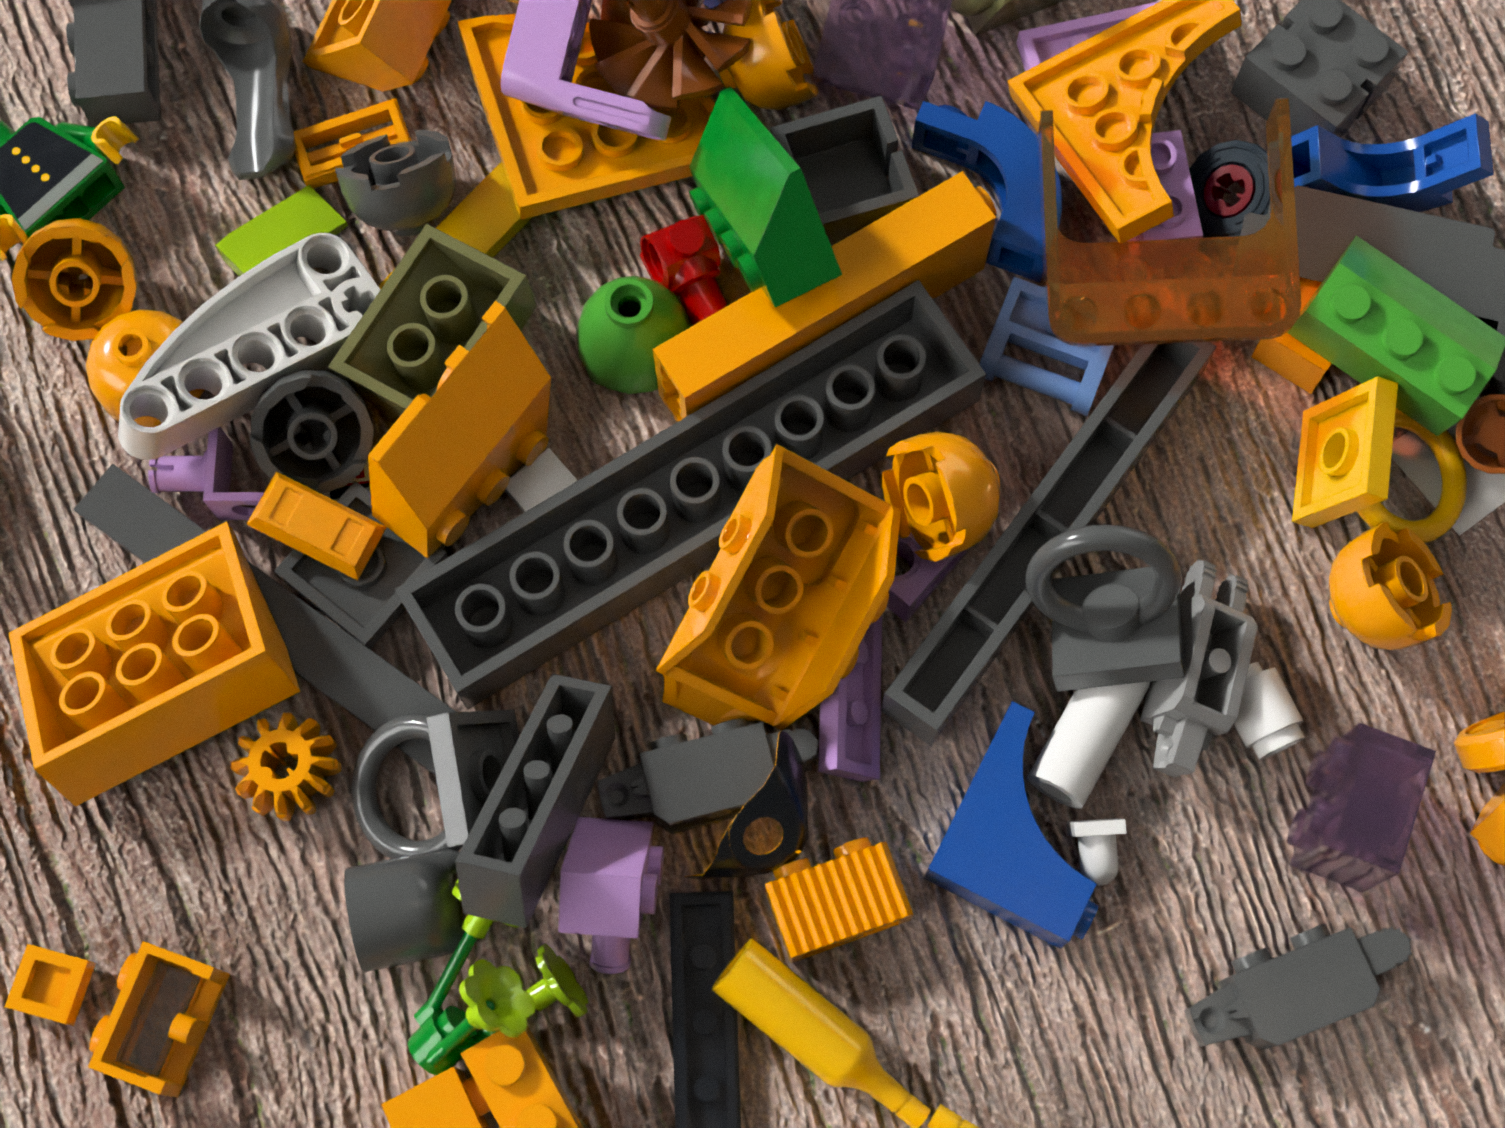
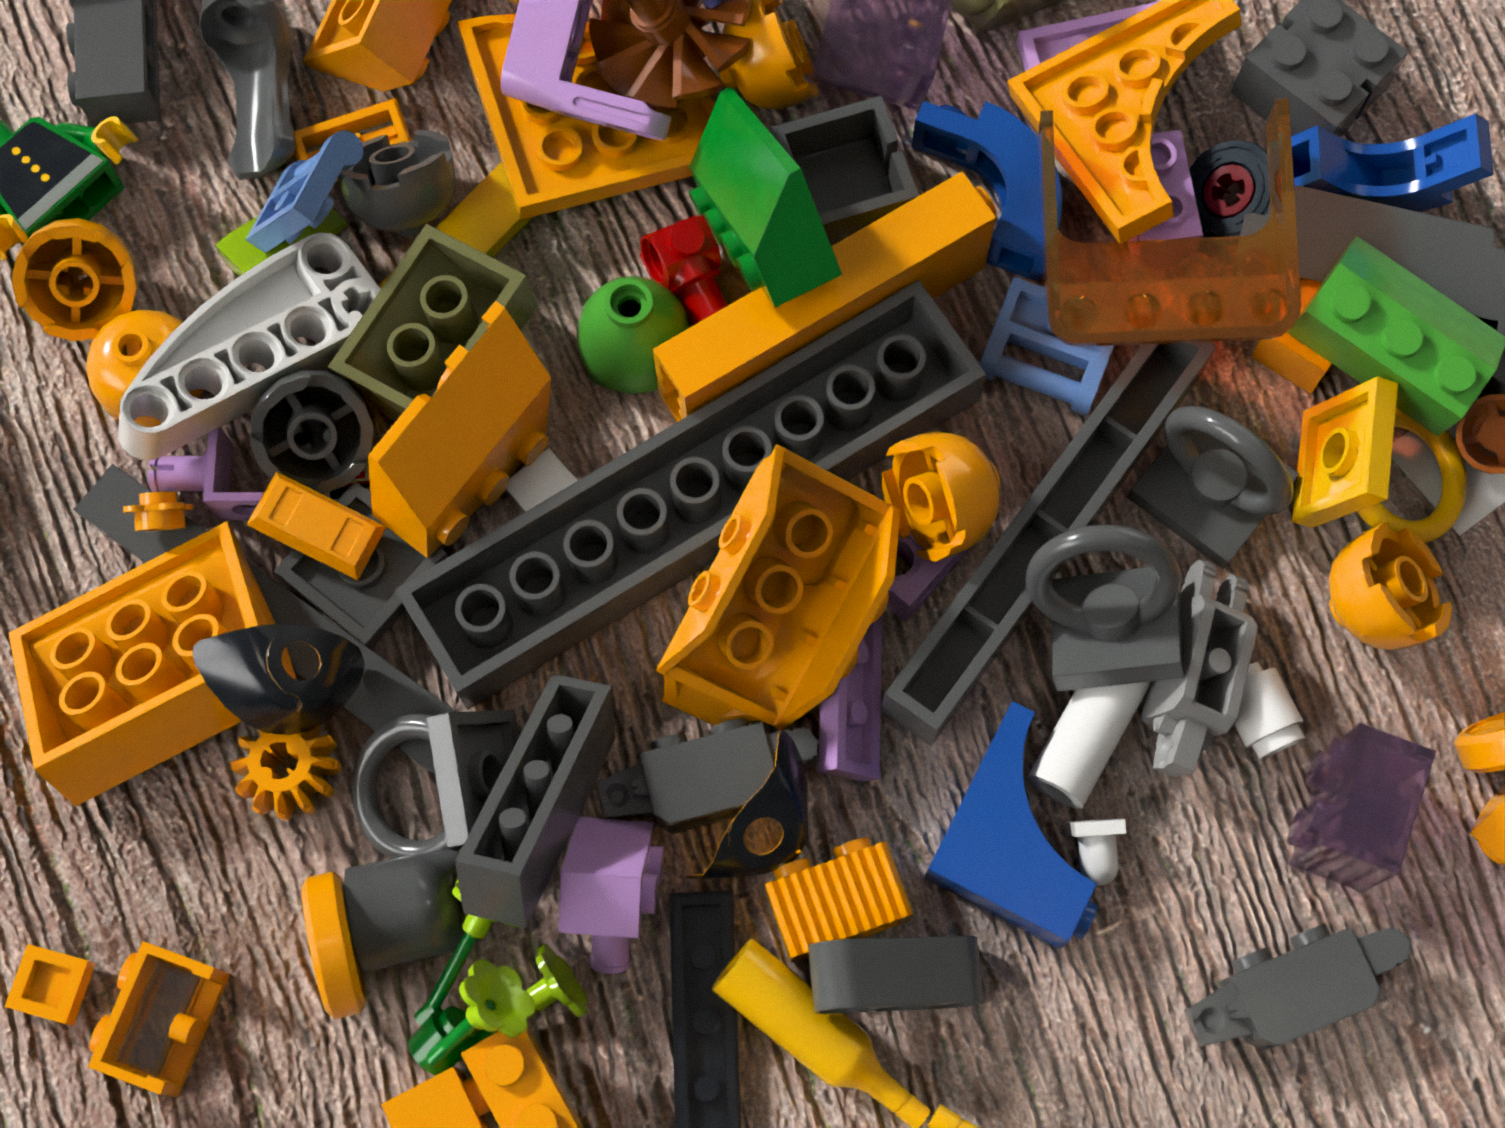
(158, 512): none -> light orange plate
(253, 685): none -> black piece
(303, 192): none -> medium blue plate
(331, 946): none -> light orange wheel
(895, 974): none -> dark grey beam
(1213, 482): none -> dark grey tile

